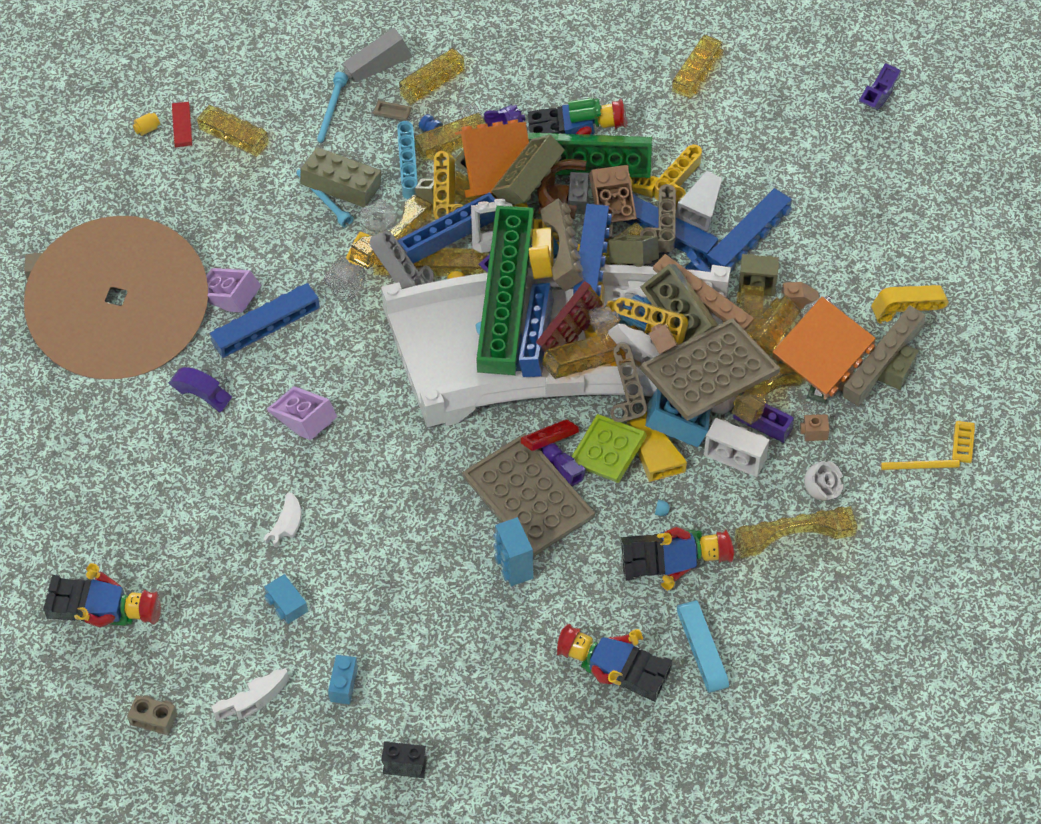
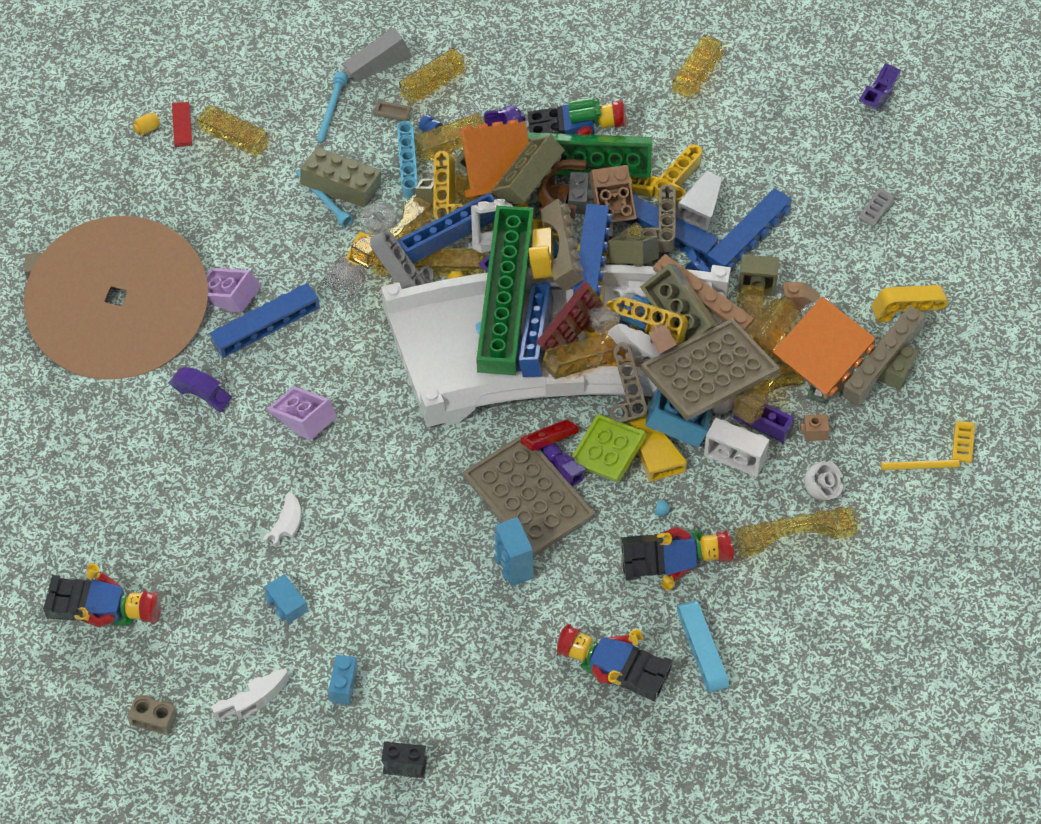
(881, 197): none -> light grey slope

